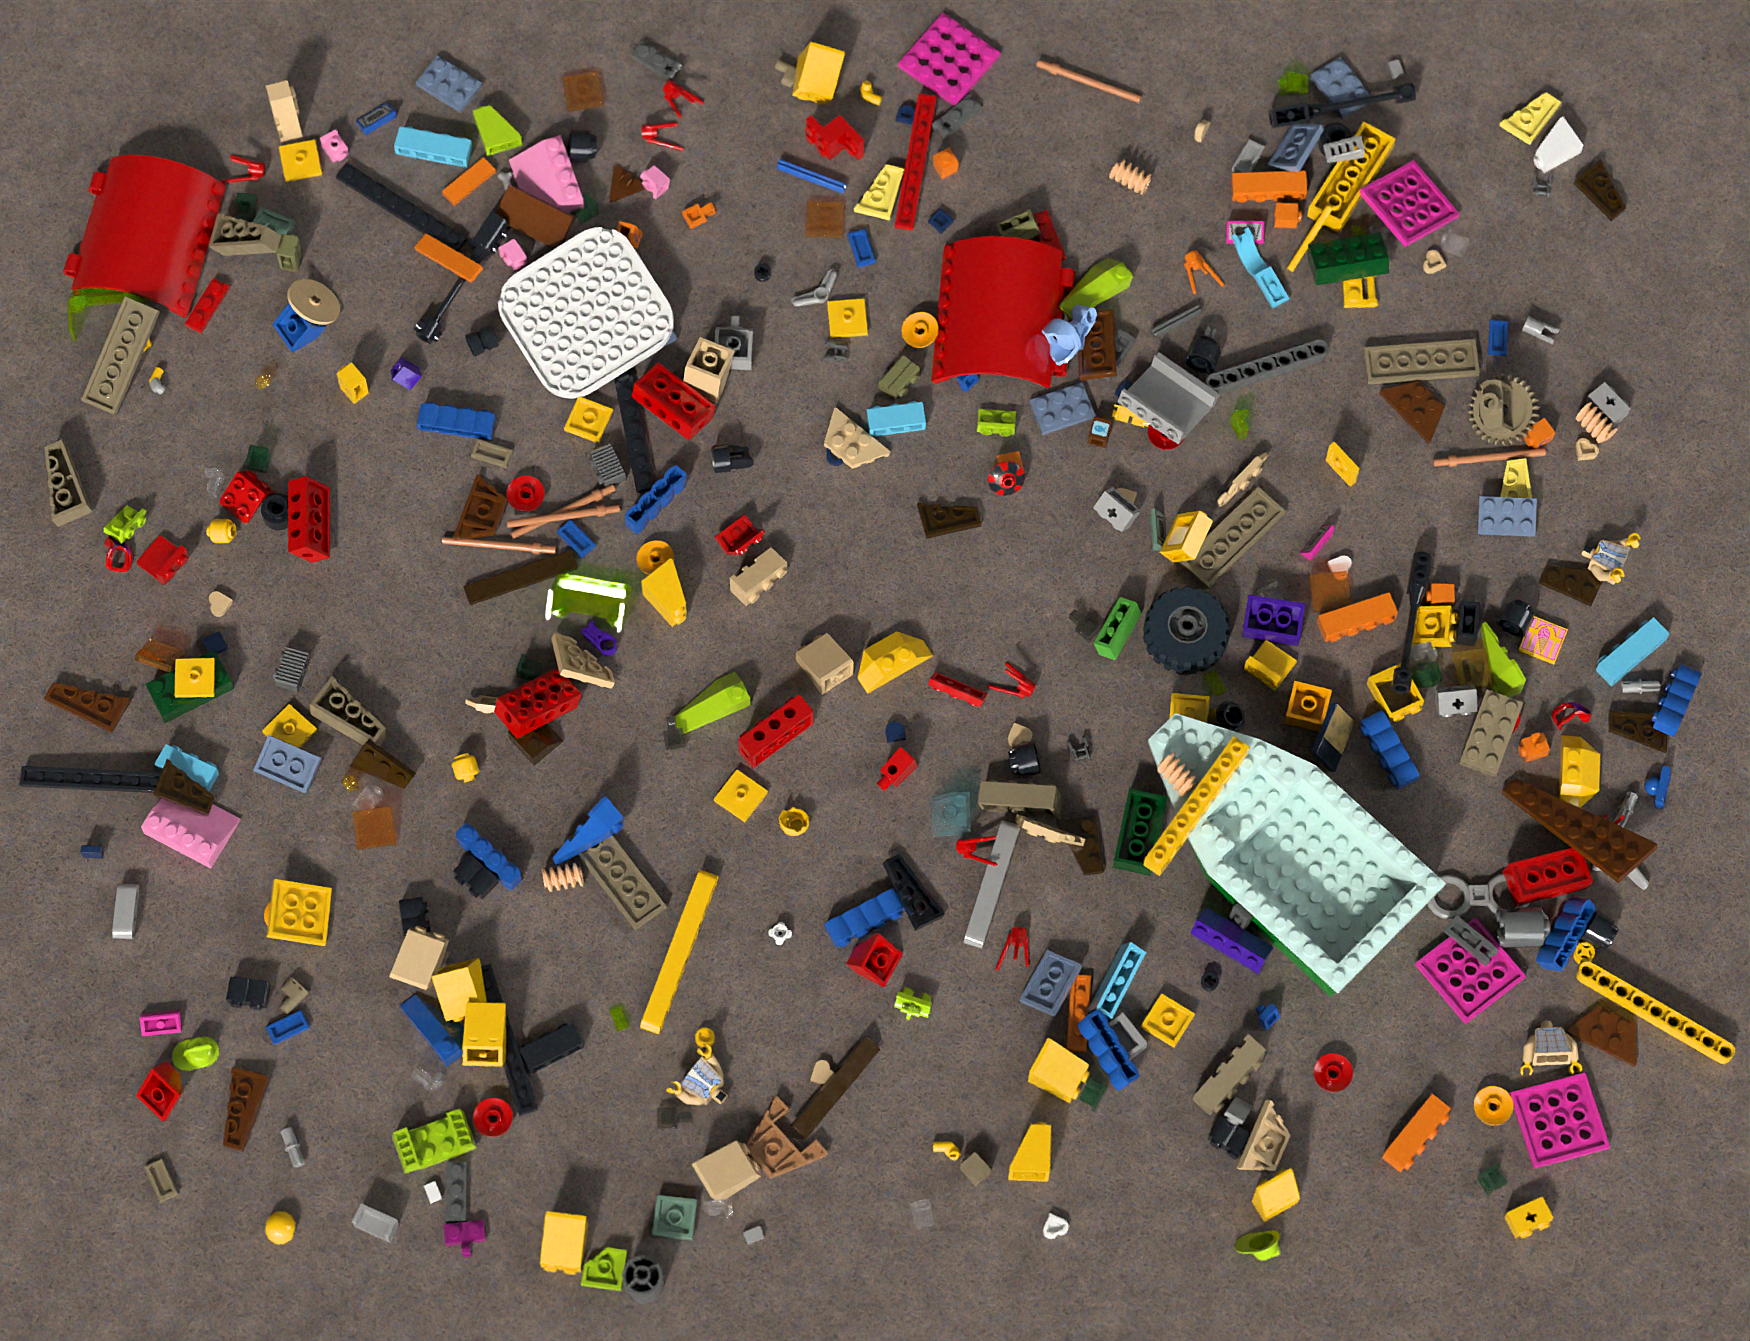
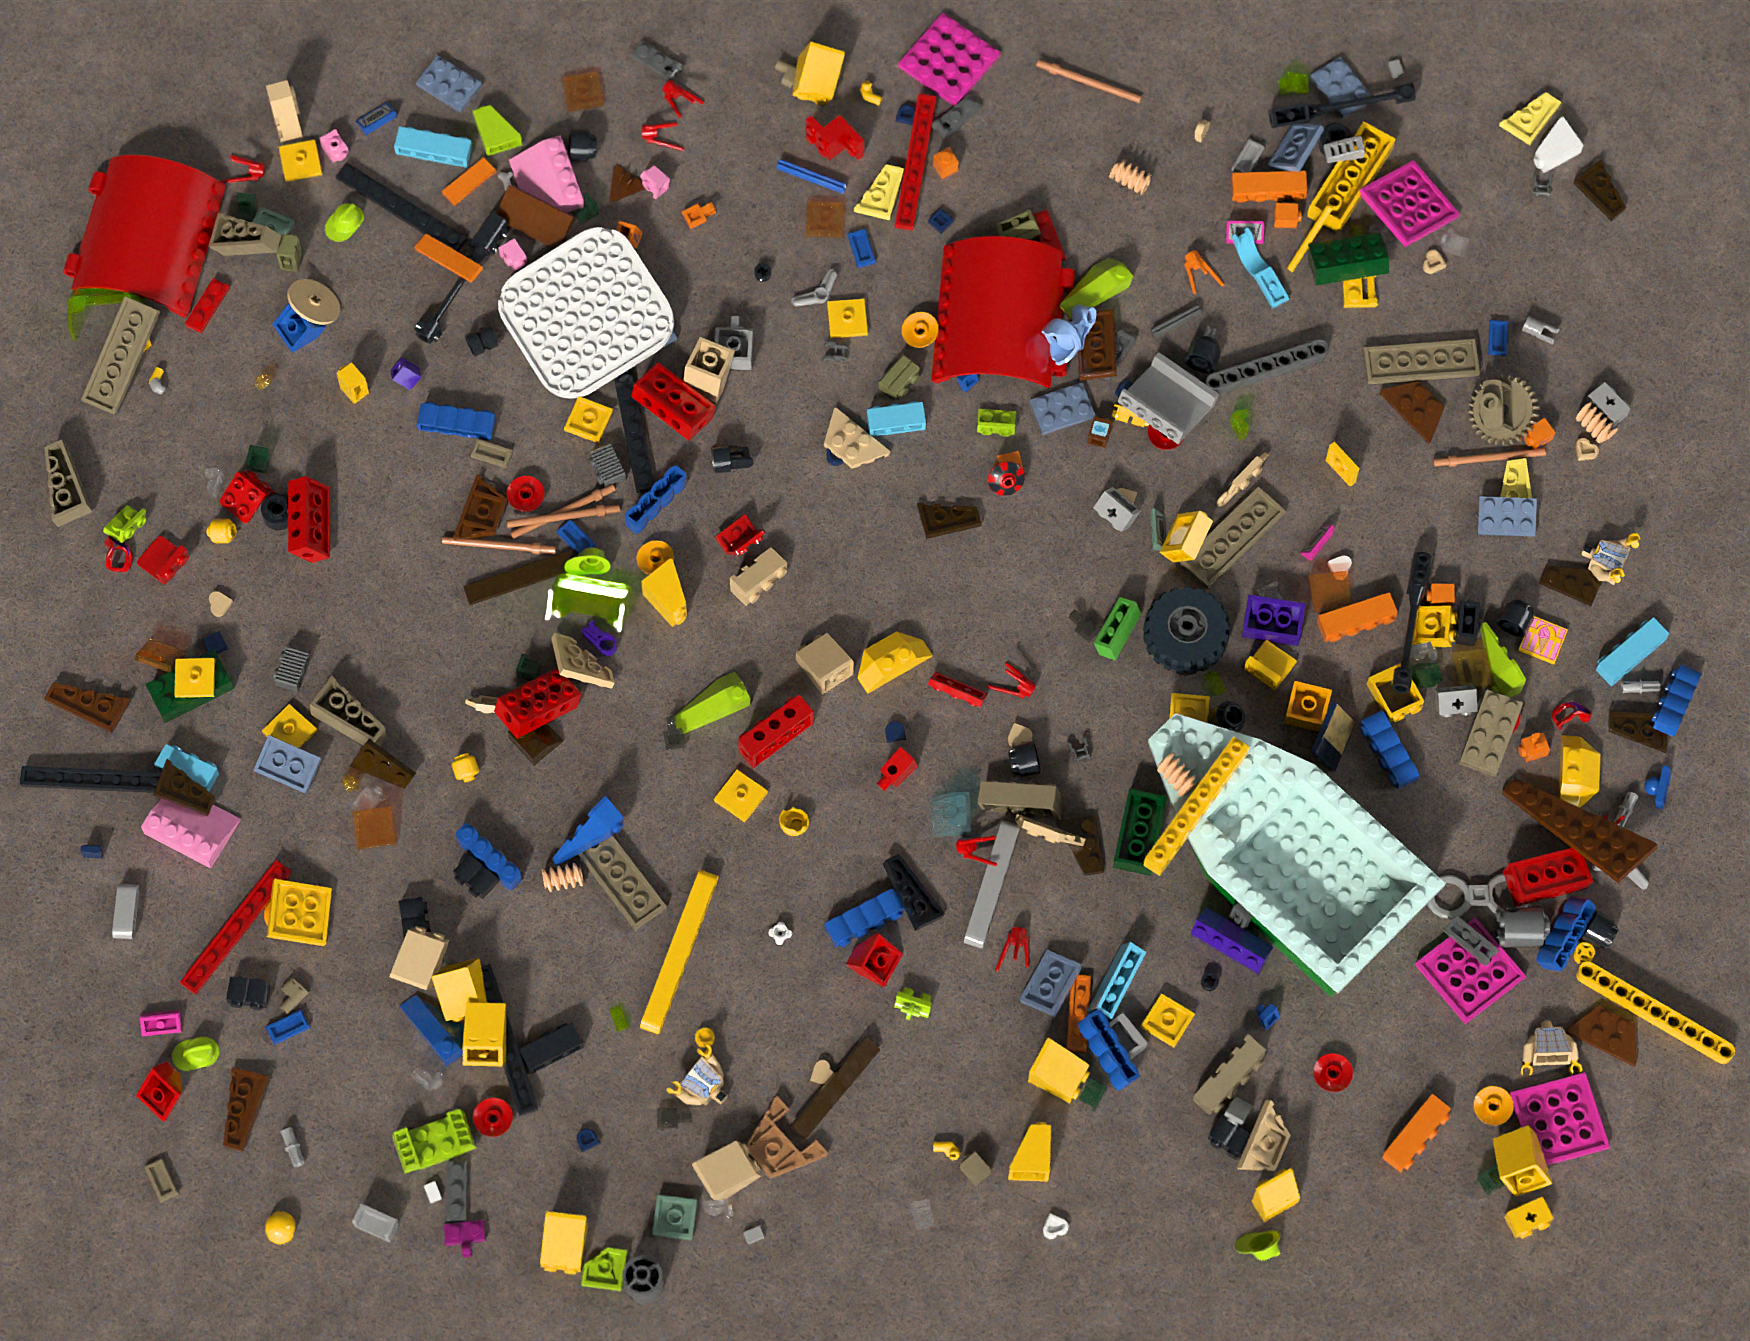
(234, 929): none -> red plate
(344, 222): none -> lime piece
(587, 1139): none -> dark blue tile
(588, 562): none -> lime piece
(1521, 1161): none -> yellow slope

